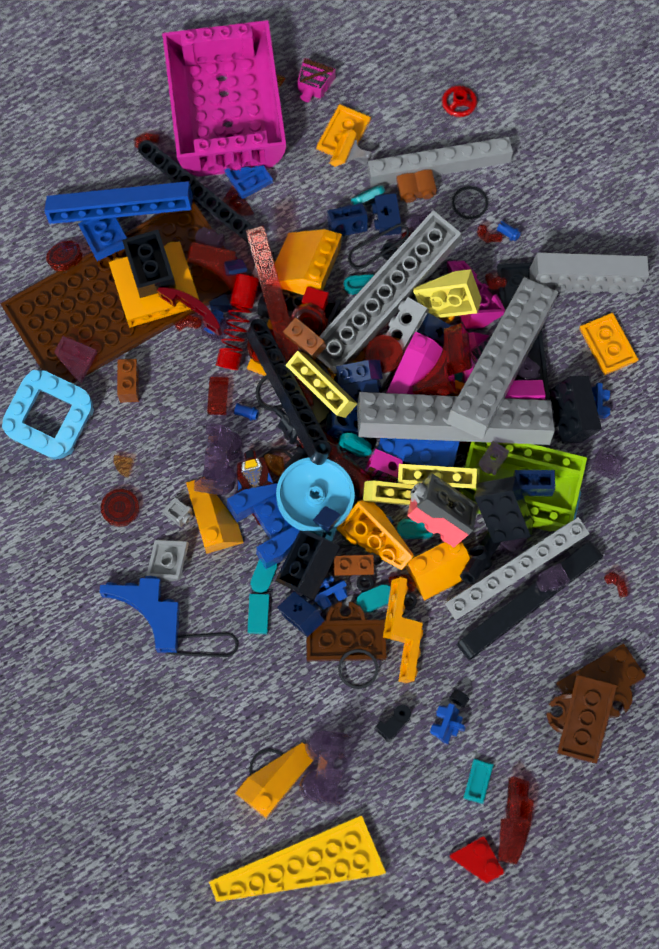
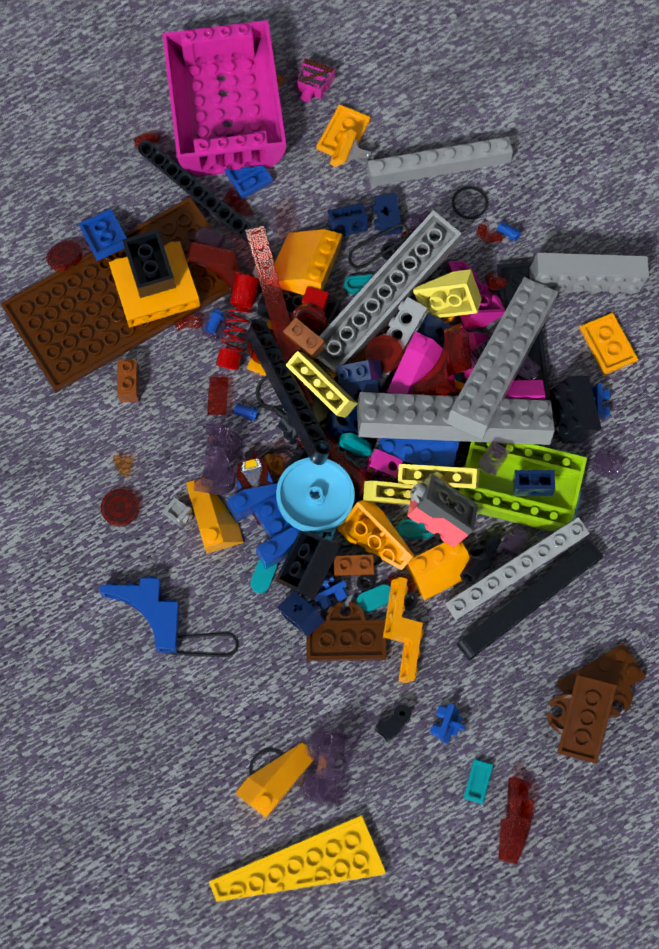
(72, 426): medium azure plate -> none
(75, 357): clear pink wing -> none
(118, 202): blue brick -> none
(167, 560): light grey slope -> none
(174, 296): dark red slope -> none
(220, 303): dark blue slope -> none
(235, 267): dark blue slope -> none
(258, 614): teal tile -> none
(327, 518): dark blue slope -> none
(358, 686): black piece -> none
(368, 194): teal tile -> none
(416, 185): dark orange brick -> none
(459, 698): black axle -> none
(460, 92): red piece -> none
(479, 860): red wing -> none
(504, 509): black brick -> none
(552, 578): clear purple brick -> none
(618, 581): clear red arm -> none

